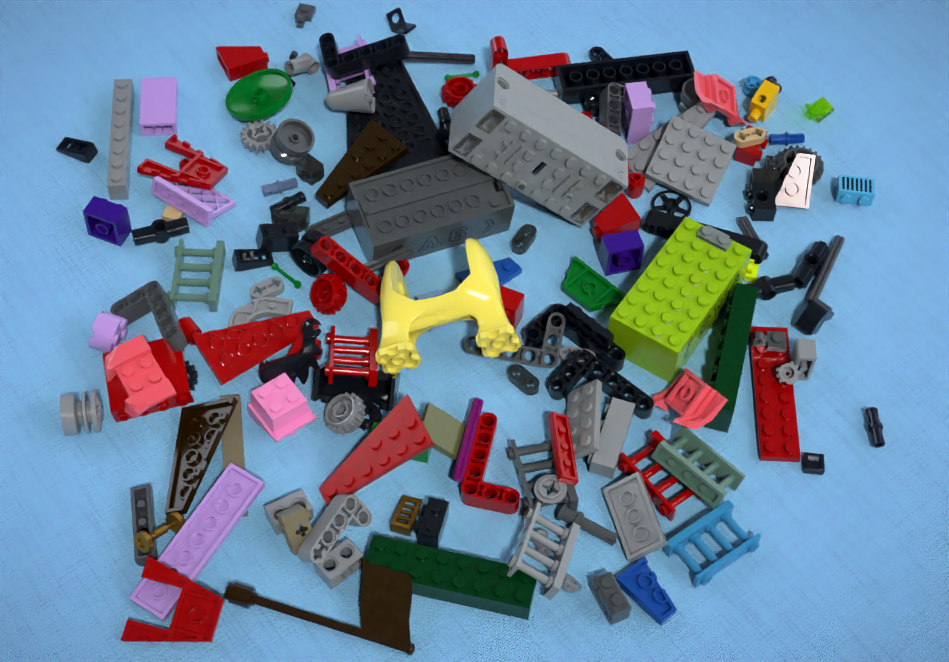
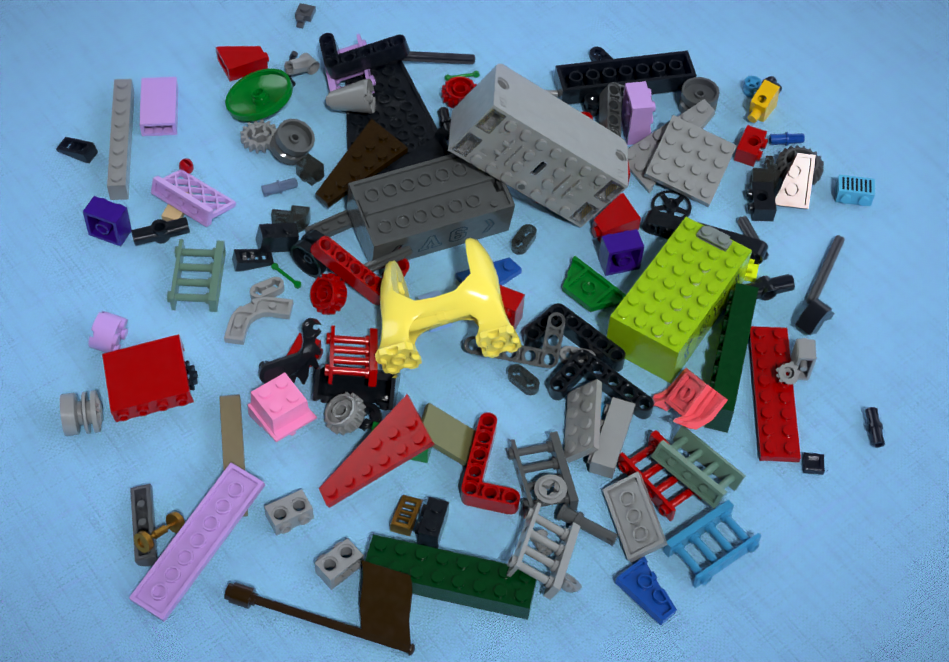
(138, 375): coral piece -> none
(155, 299): dark grey beam -> none
(189, 328): red brick -> none
(194, 616): red wing -> none
(196, 443): dark brown wing -> none
(197, 172): red wing -> none
(243, 346): red wing -> none
(287, 202): black pin -> none
(289, 521): dark tan brick -> none
(345, 511): light grey beam -> none
(401, 26): black bracket -> none
(467, 441): magenta axle -> none
(528, 67): red beam -> none
(563, 448): red tile -> none
(589, 326): black plate -> none
(610, 598): dark grey brick -> none
(635, 185): red brick -> none
(719, 96): coral piece -> none
(749, 137): tan beam -> none
(772, 340): dark grey plate -> none
(810, 264): black piece -> none
(819, 110): clear neon green bracket -> none

